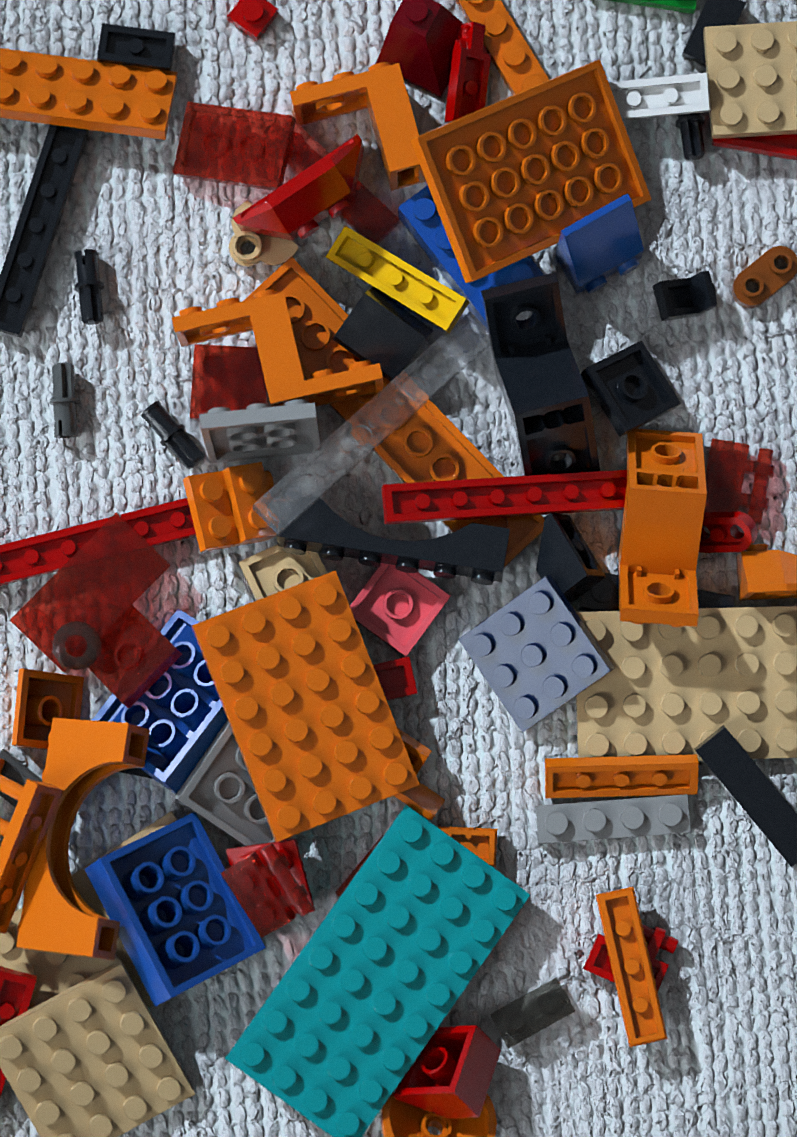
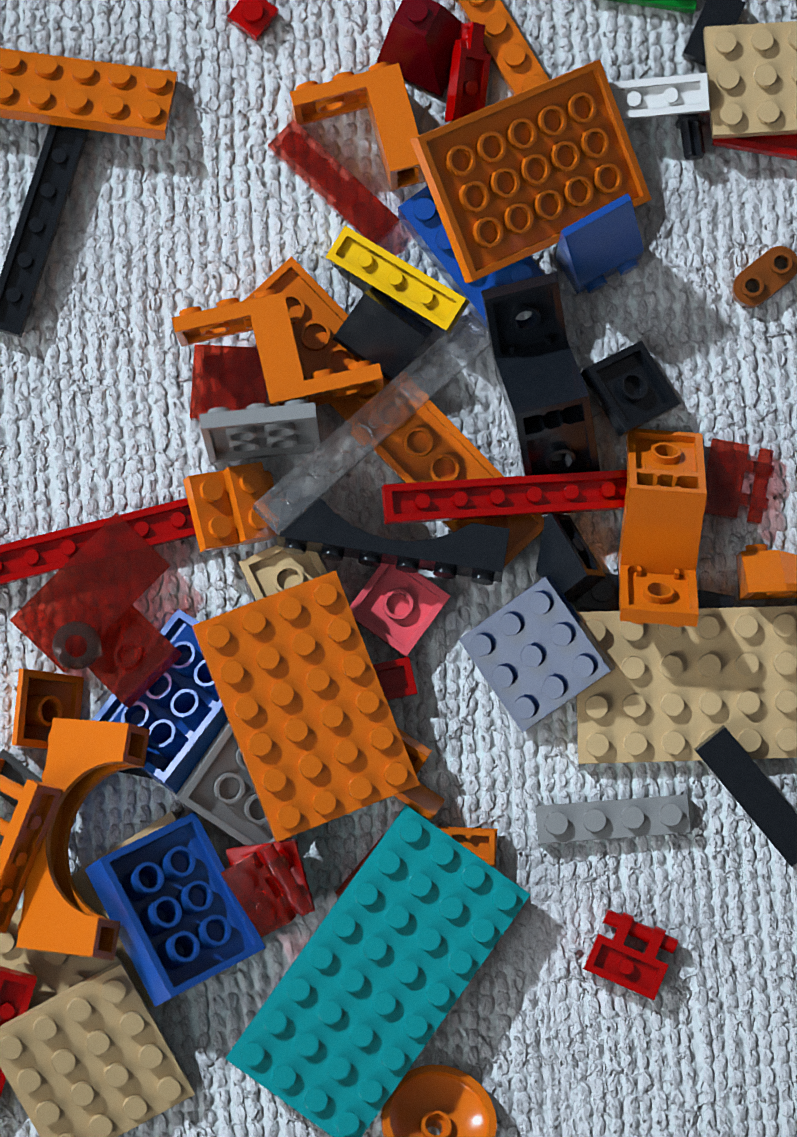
(64, 401): dark grey axle -> none
(89, 286): black axle -> none
(136, 47): black plate -> none
(172, 435): black axle -> none
(234, 146): clear red plate -> none
(267, 248): tan plate -> none
(308, 197): red wedge -> none
(451, 1073): red slope -> none
(532, 1012): clear smoke hinge -> none
(621, 776): orange plate -> none
(631, 966): orange tile -> none
(685, 296): black bracket -> none
(724, 533): red plate -> none

